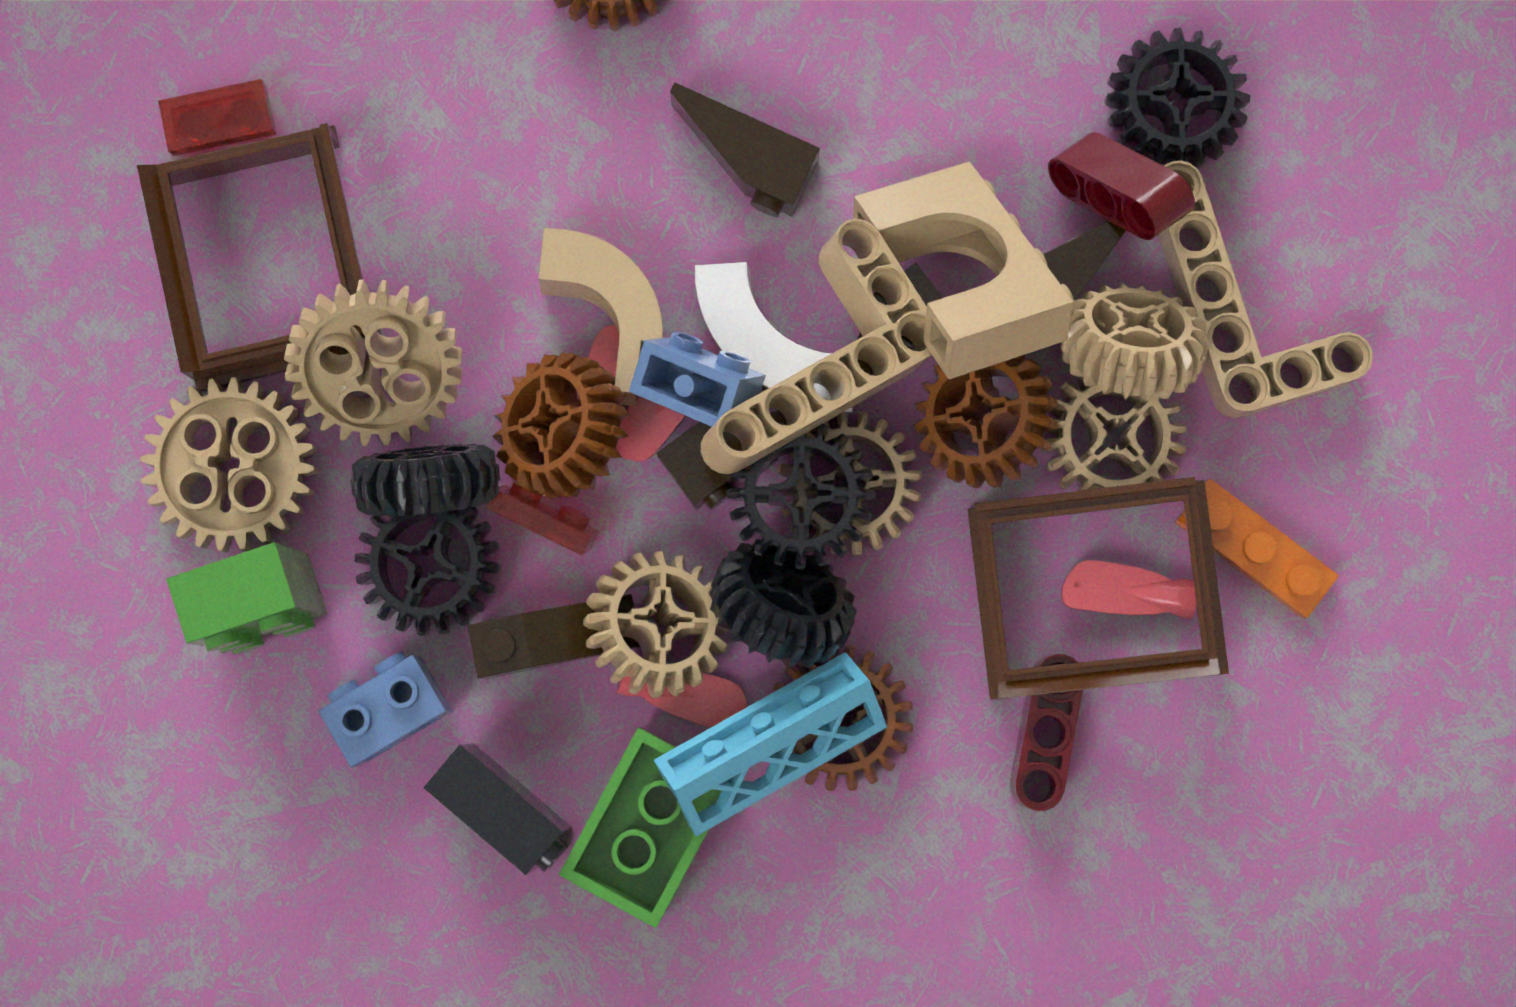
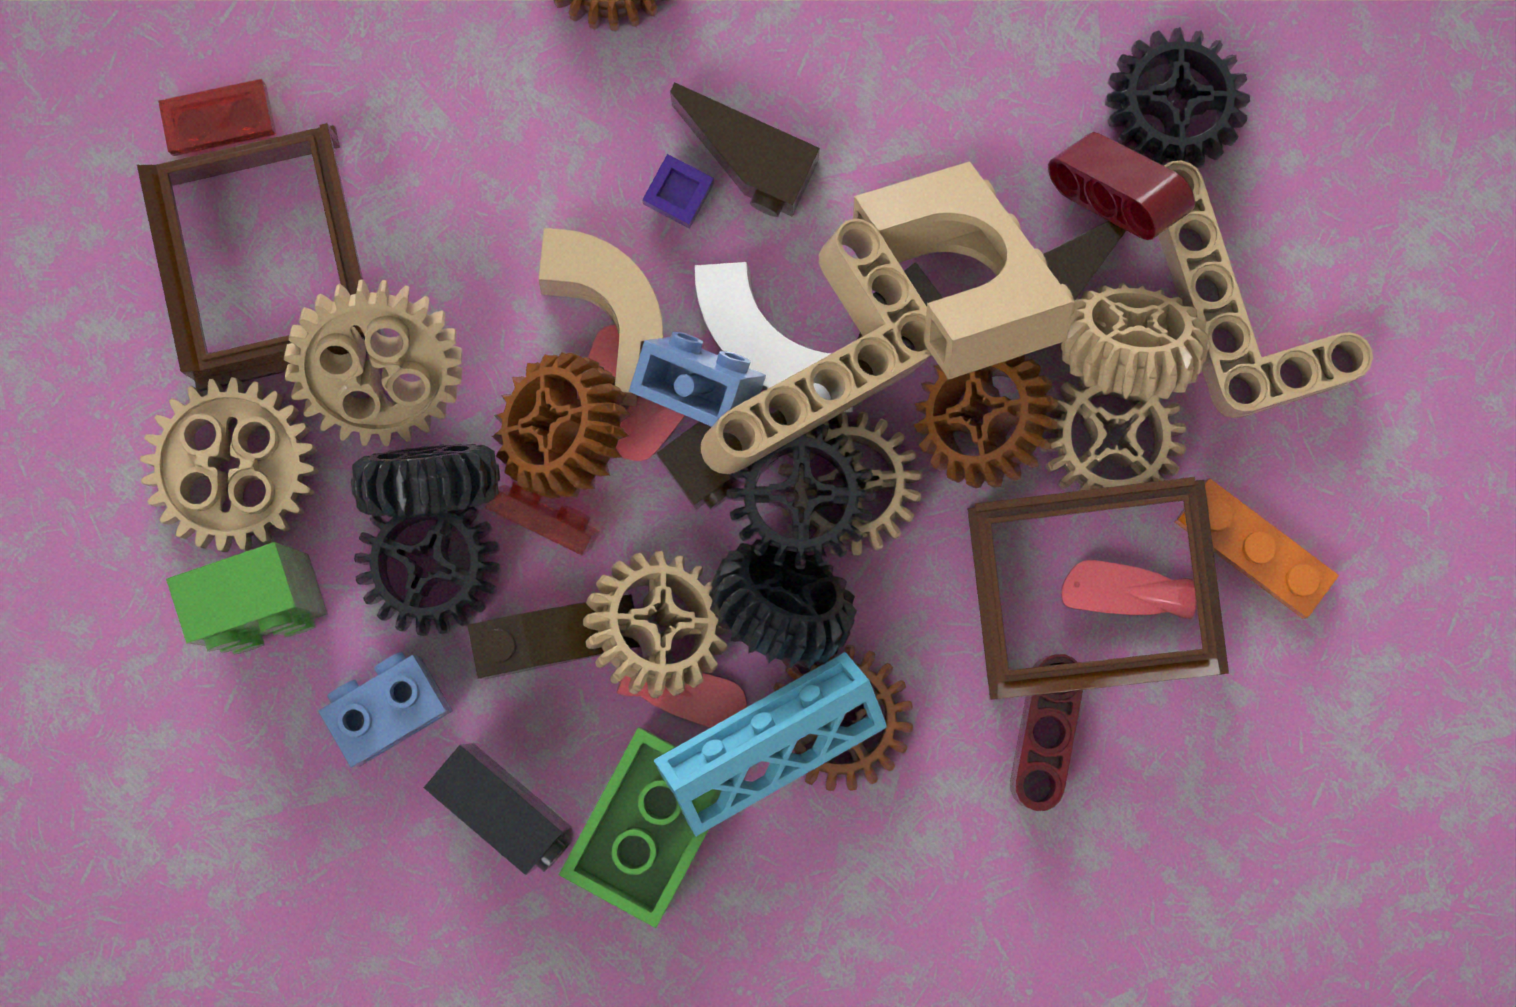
(678, 191): none -> dark purple plate

